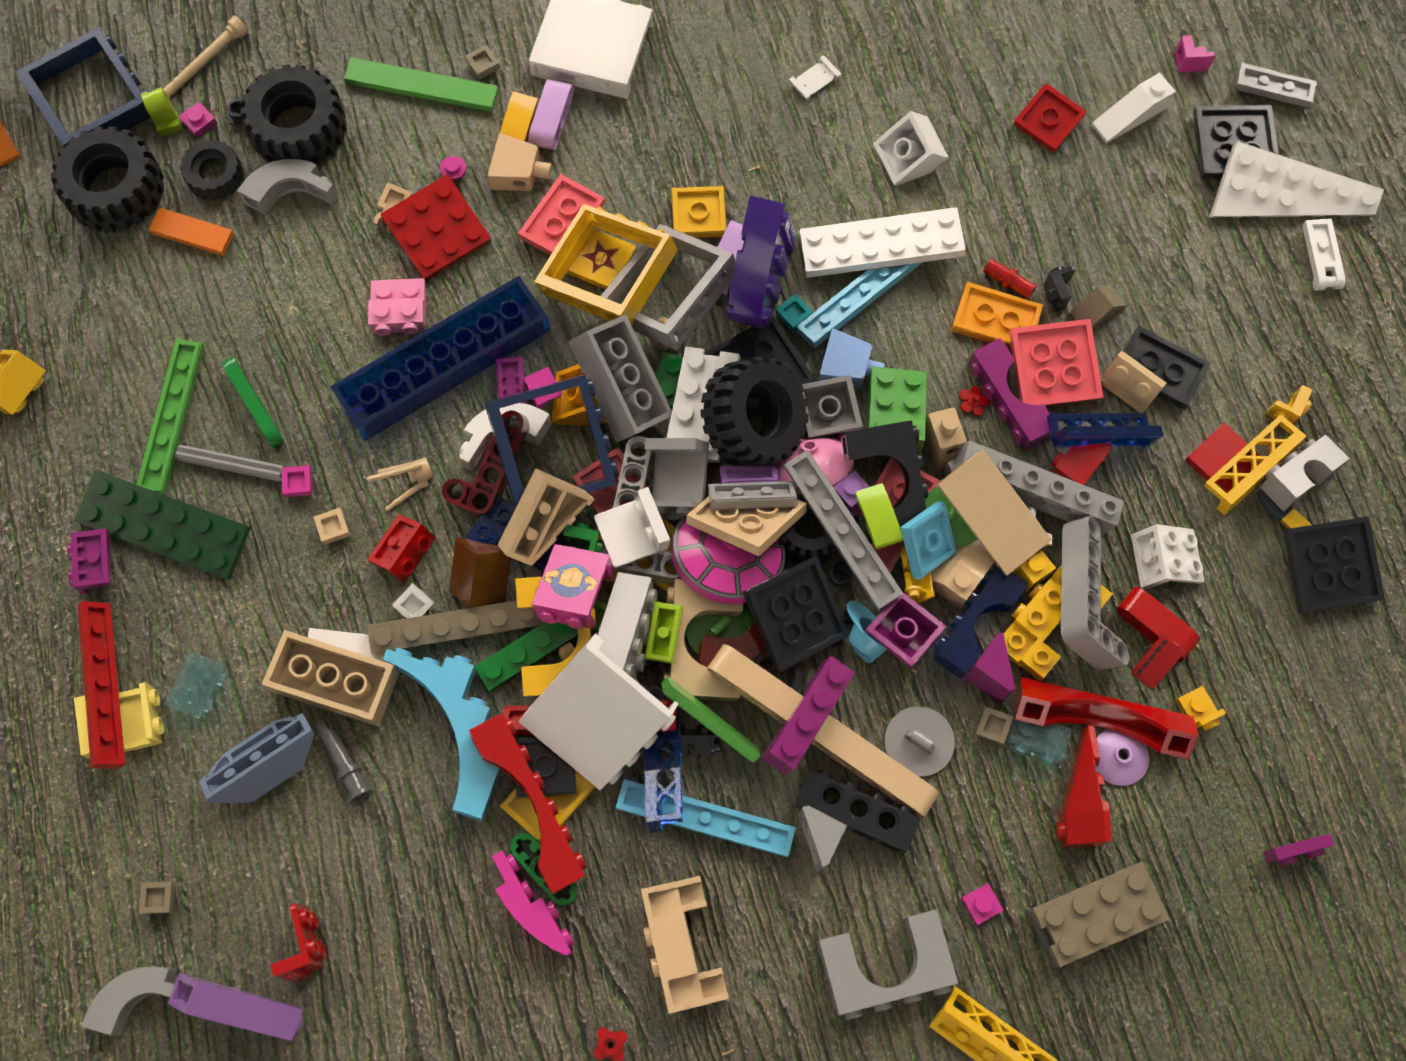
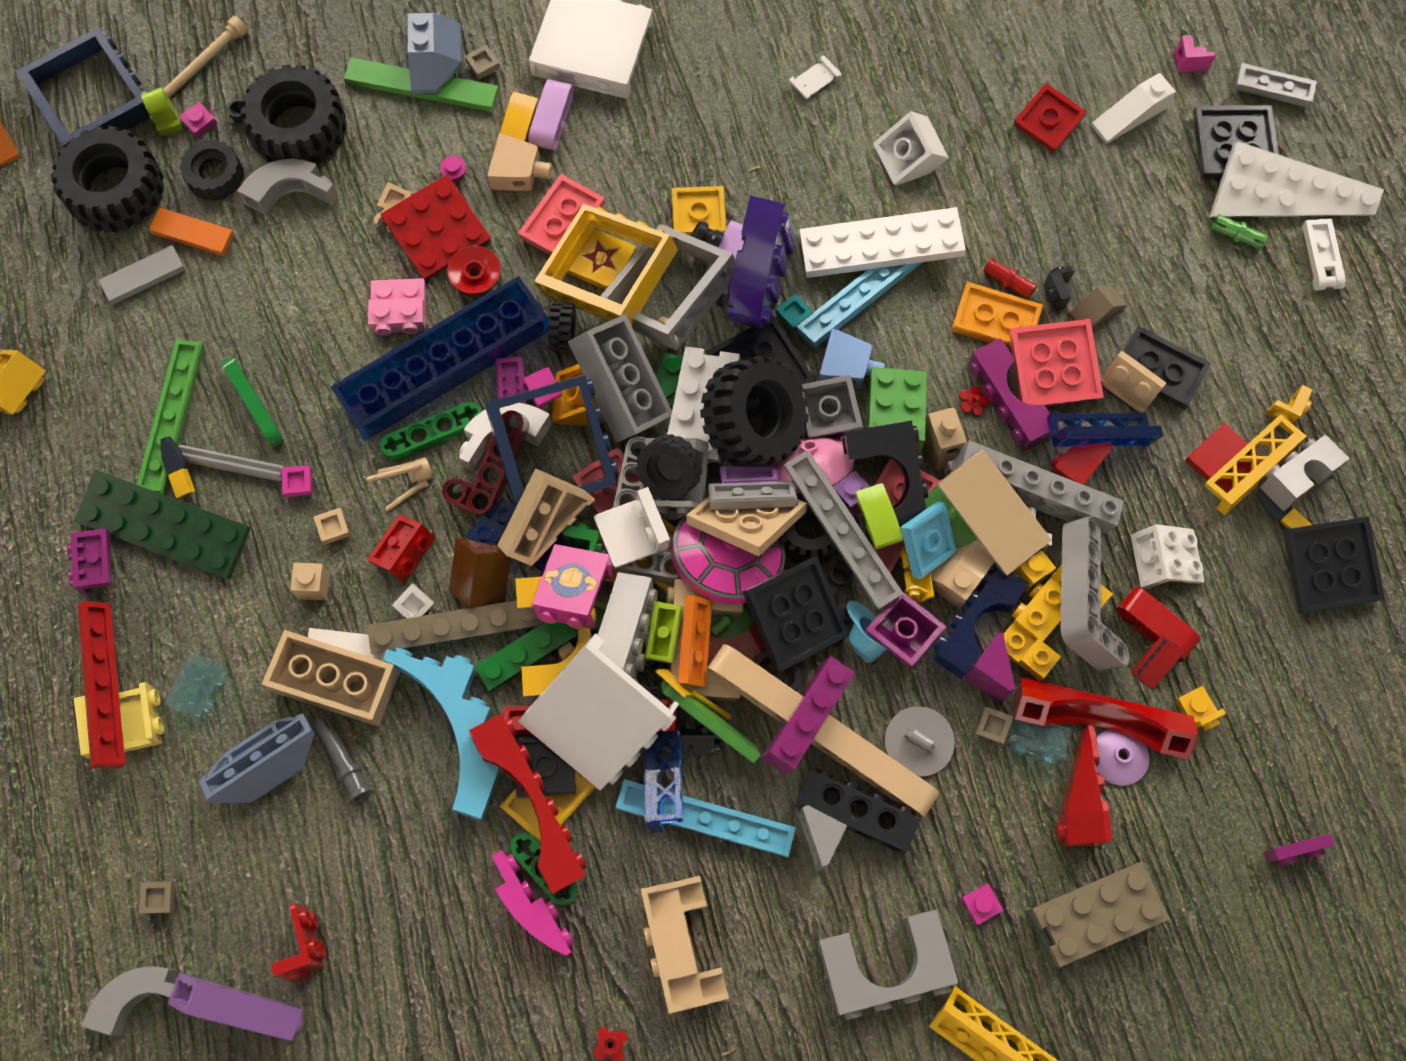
(142, 275): none -> light grey tile
(175, 467): none -> piece
(310, 581): none -> tan brick
(429, 426): none -> green beam
(432, 51): none -> sand blue wedge
(471, 260): none -> red dish
(561, 326): none -> black tyre
(683, 453): none -> black tyre
(686, 692): none -> yellow piece
(695, 642): none -> orange plate
(707, 234): none -> black wheel
(1239, 232): none -> bright green pin

